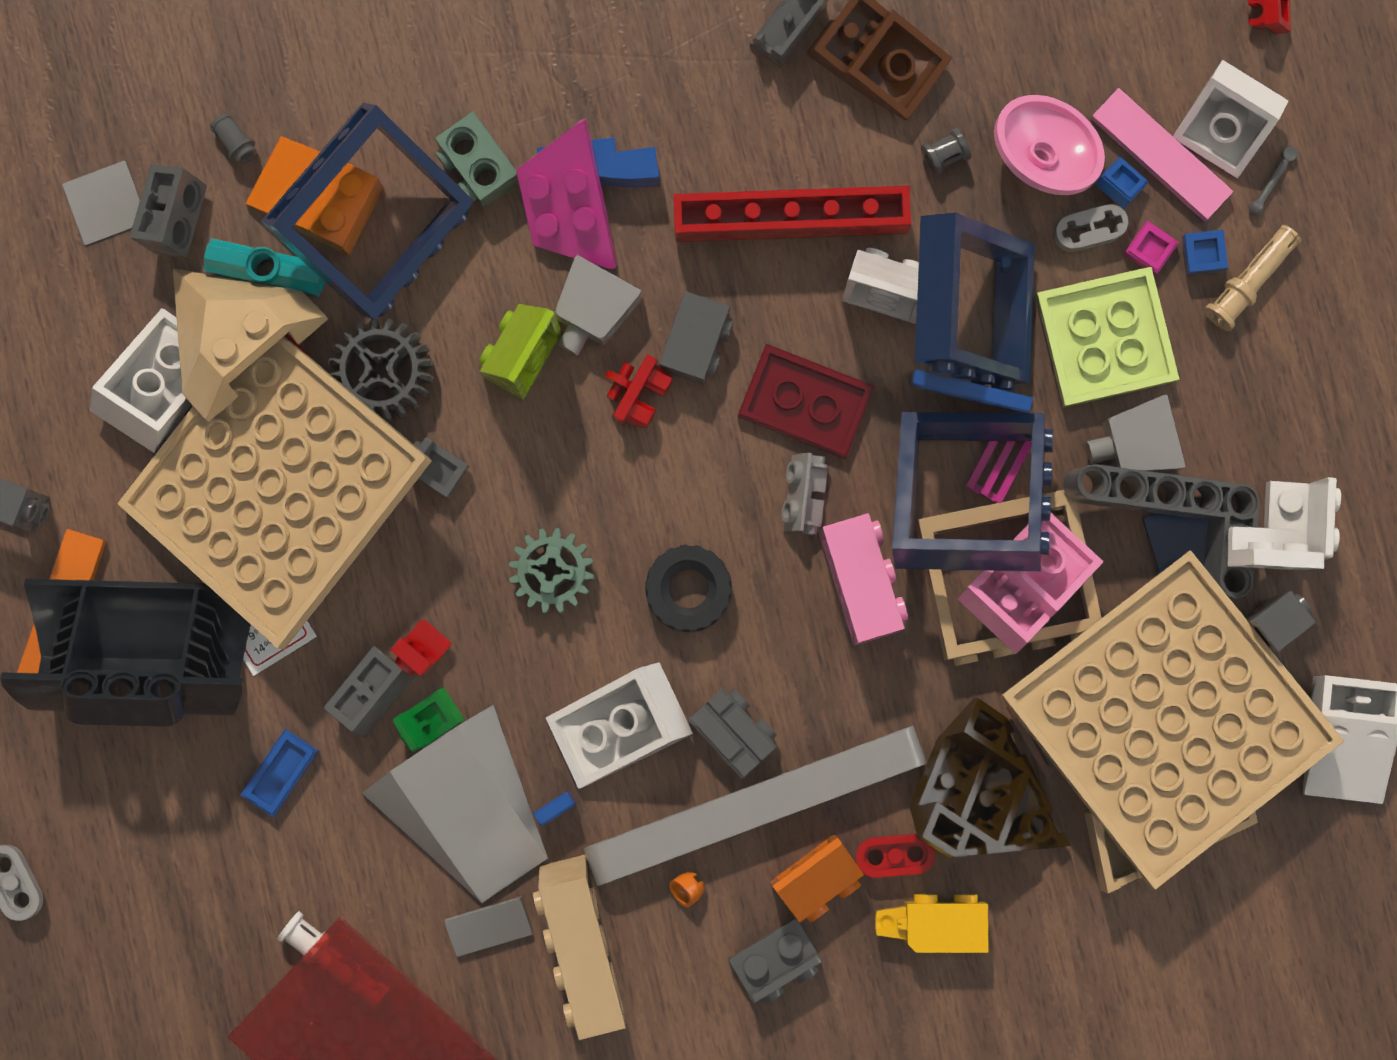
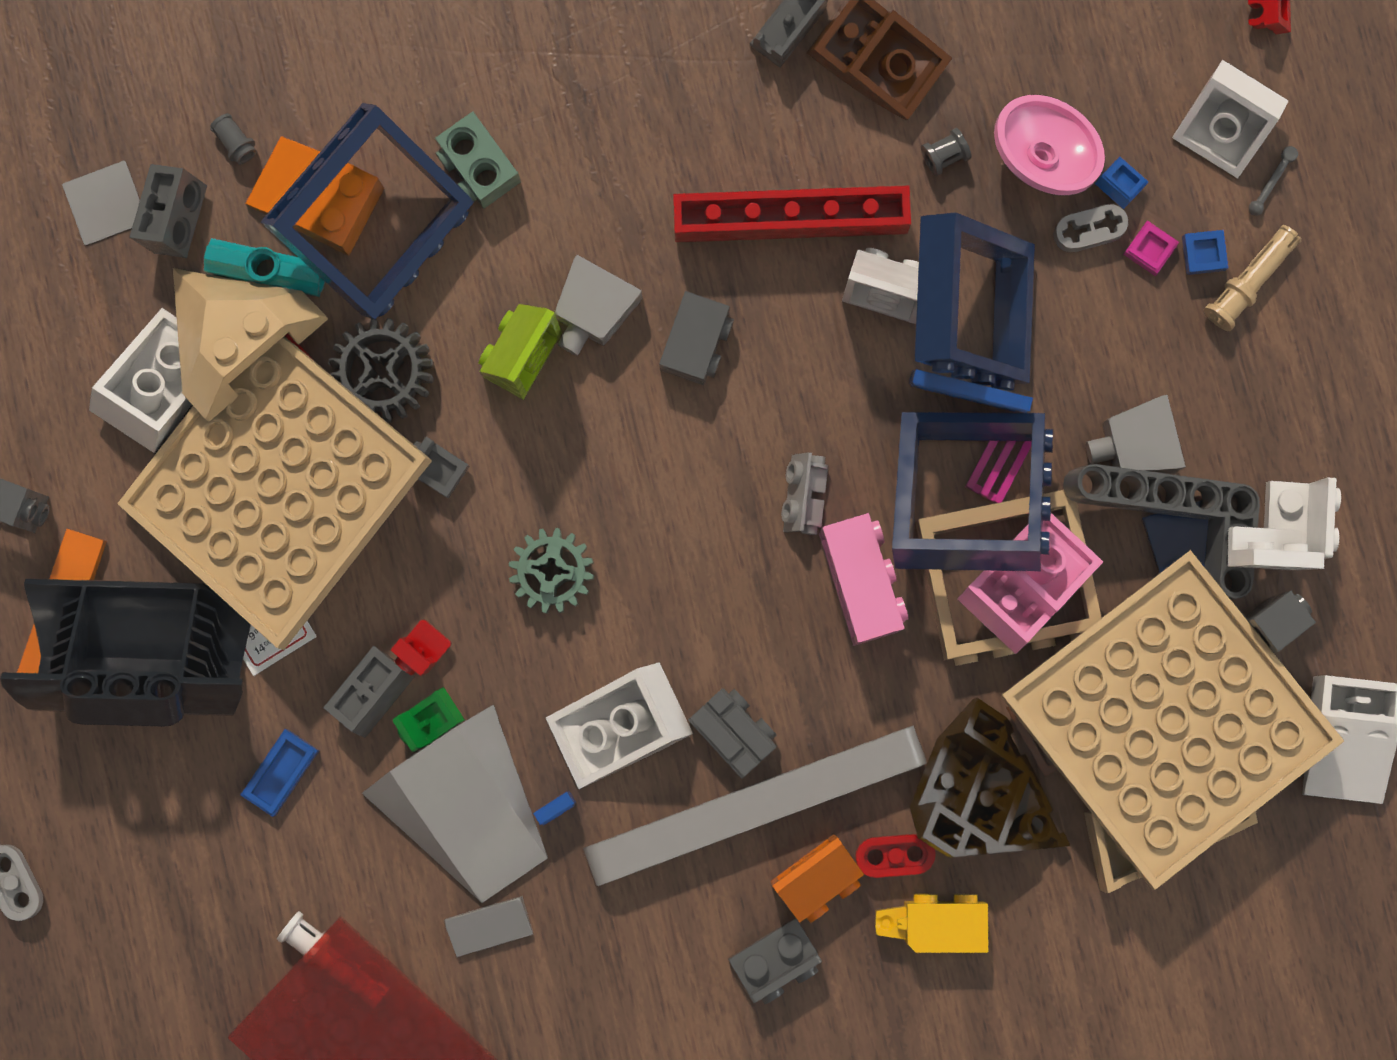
(567, 199): dark pink wing -> none
(579, 948): tan wedge -> none
(624, 168): blue slope -> none
(630, 407): red hips -> none
(686, 889): orange hinge -> none
(696, 559): black tyre -> none
(805, 401): dark red tile -> none
(1107, 337): yellowish green plate -> none
(1161, 154): bright pink tile -> none

